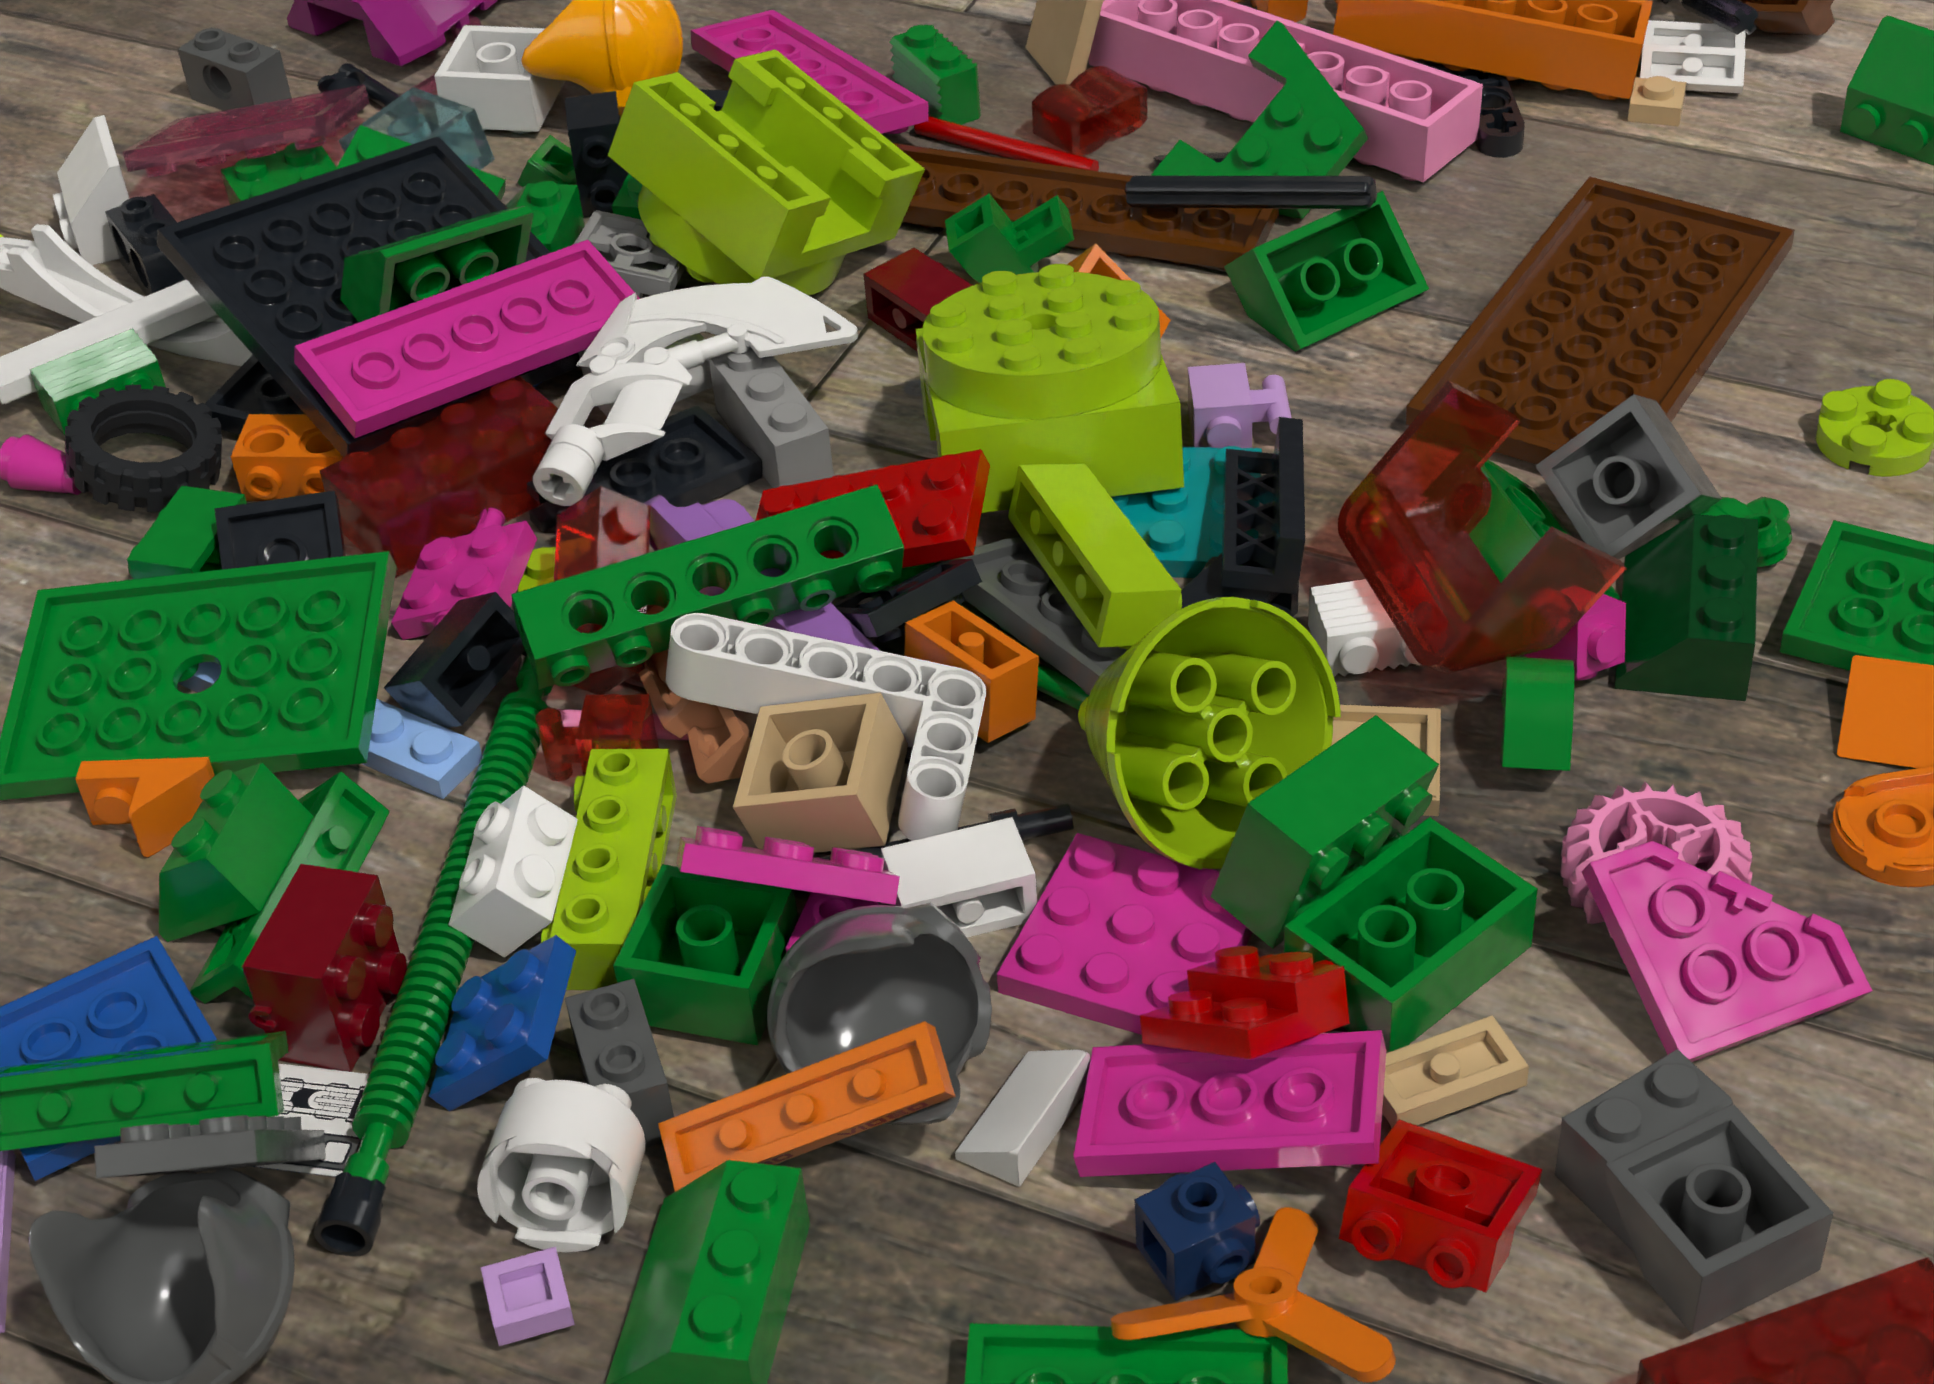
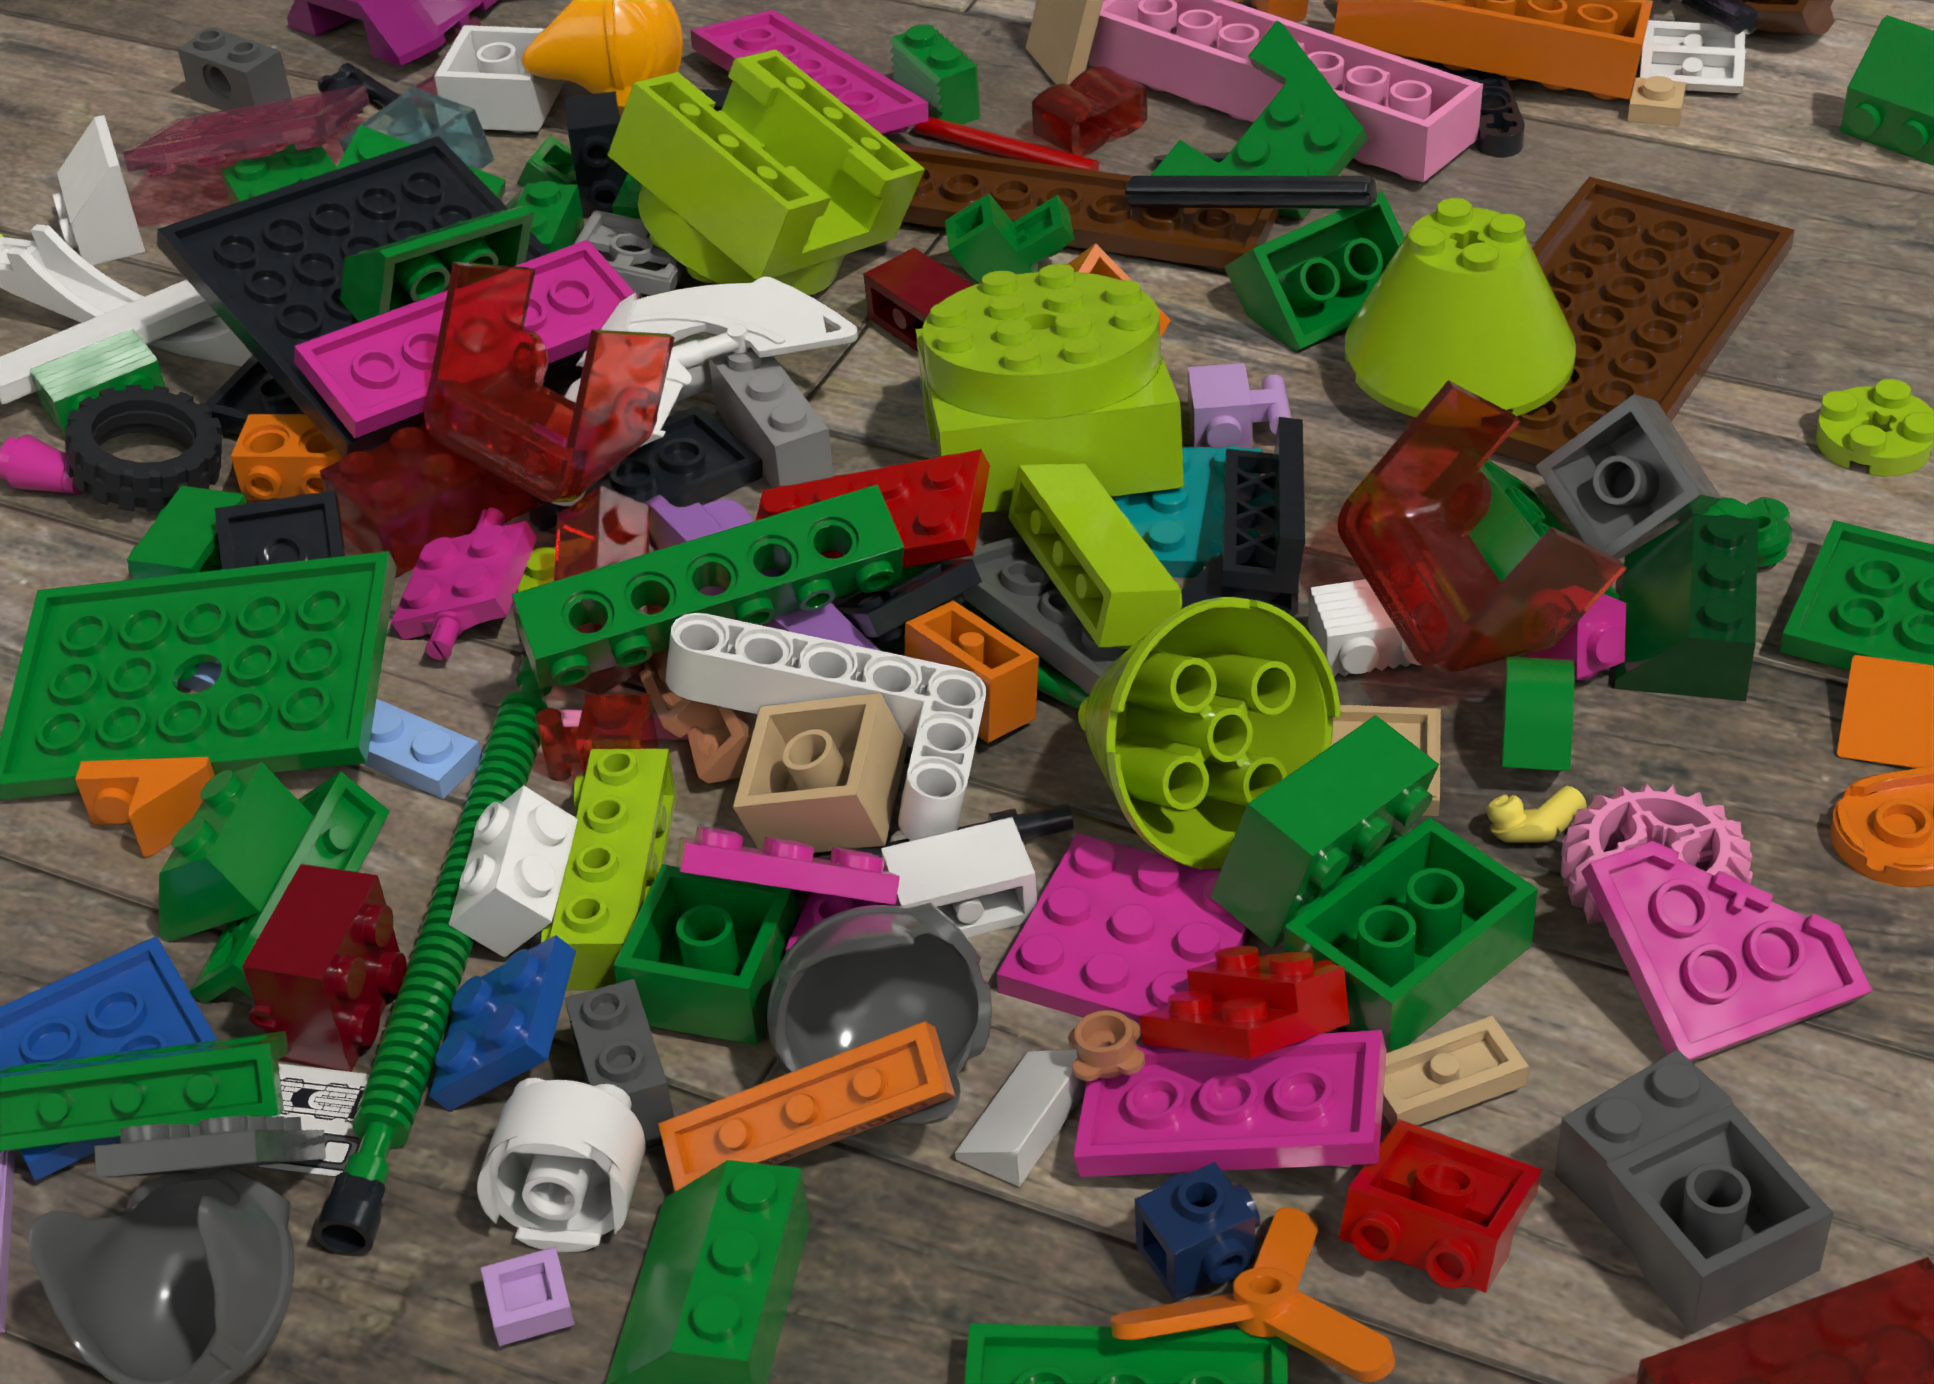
(135, 237): black brick -> none
(459, 661): black brick -> none
(491, 399): none -> clear red windscreen
(1106, 1046): none -> nougat plate
(1465, 309): none -> lime cone
(1538, 825): none -> light yellow arm

